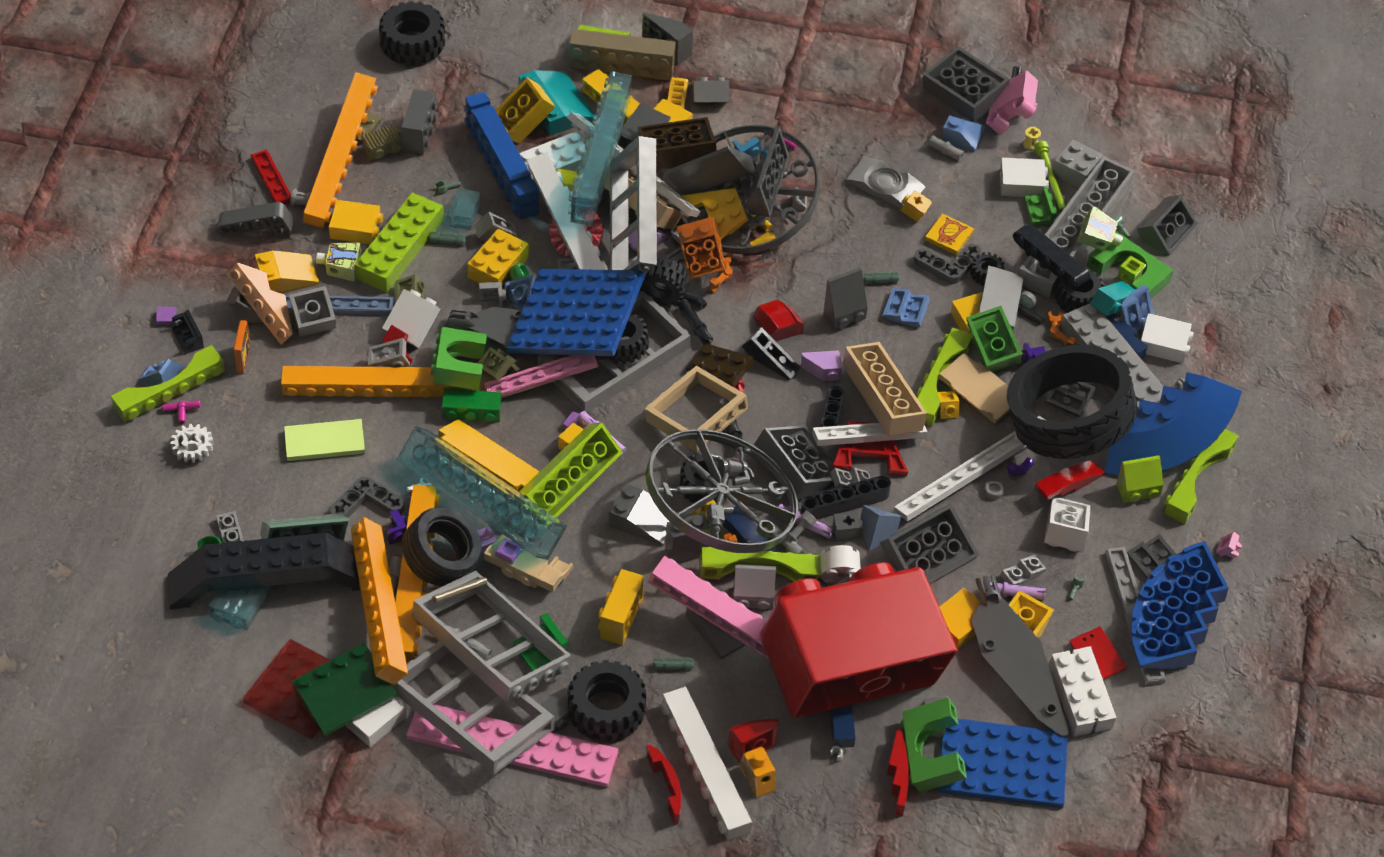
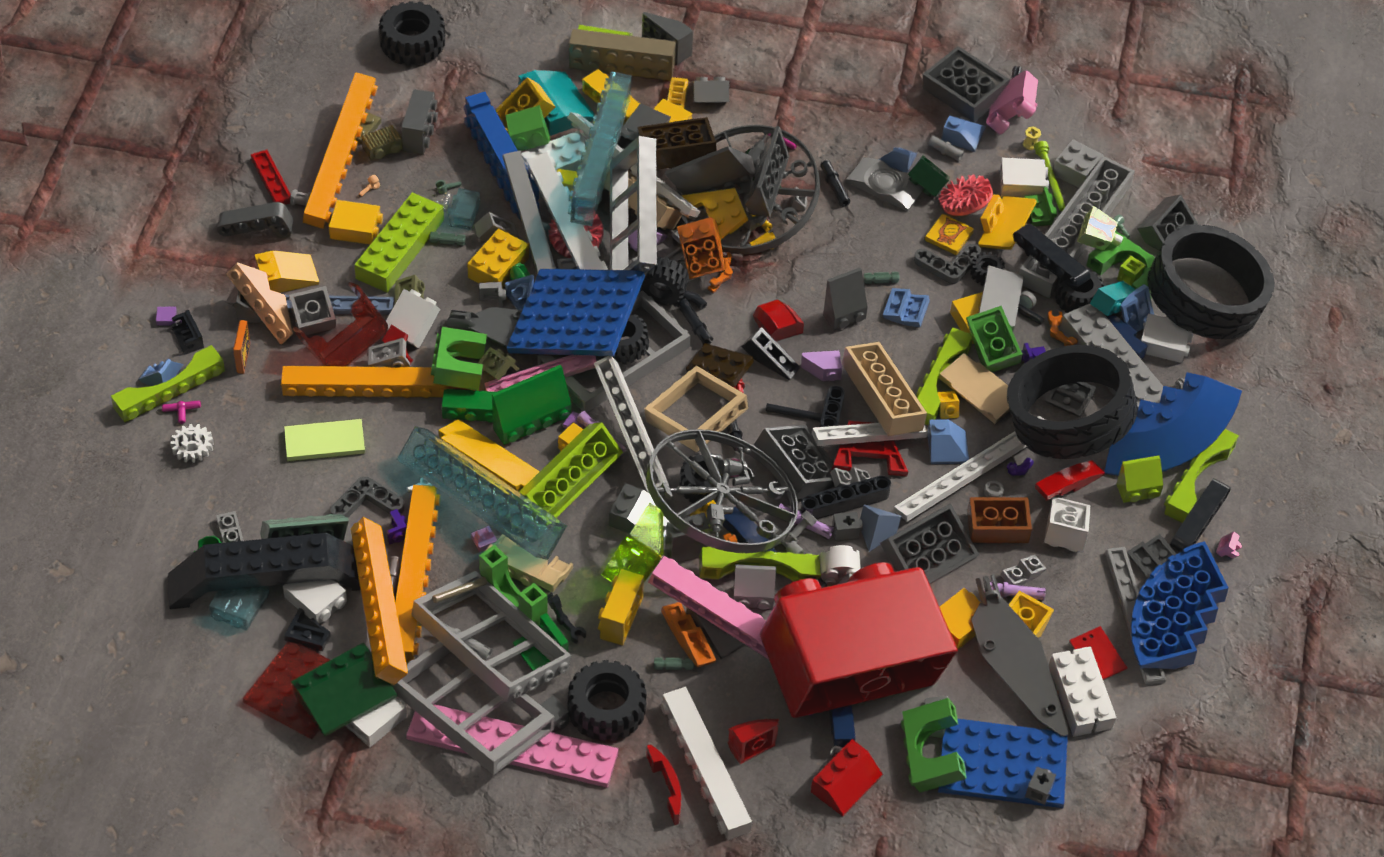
(307, 632): none -> black wing
(316, 598): none -> white brick
(340, 260): yellowish green torso -> none
(353, 339): none -> clear red windscreen
(373, 183): none -> light nougat hand
(445, 200): none -> clear arm
(456, 530): black tyre -> none
(494, 568): none -> bright green arch
(508, 551): medium lavender tile -> none
(528, 128): none -> bright green slope
(528, 211): none -> light grey tile
(530, 405): none -> green slope
(555, 604): none -> black piece
(629, 419): none -> white brick
(642, 548): none -> clear neon green windscreen
(688, 635): none -> orange slope
(751, 148): dark azure bracket -> none
(756, 766): light orange torso -> none
(793, 412): none -> black bar
(832, 178): none -> black pin
(846, 778): none -> red slope
(899, 159): none -> medium blue slope
(899, 770): red slope -> none
(915, 205): yellow brick -> none
(928, 176): none -> dark green slope
(947, 442): none -> medium blue slope
(966, 196): none -> coral wheel
(999, 519): none -> dark orange brick
(1003, 219): none -> yellow bracket
(1040, 785): none -> dark grey brick
(1077, 583): sand green hand -> none
(1200, 314): none -> black tyre
(1201, 515): none -> black beam

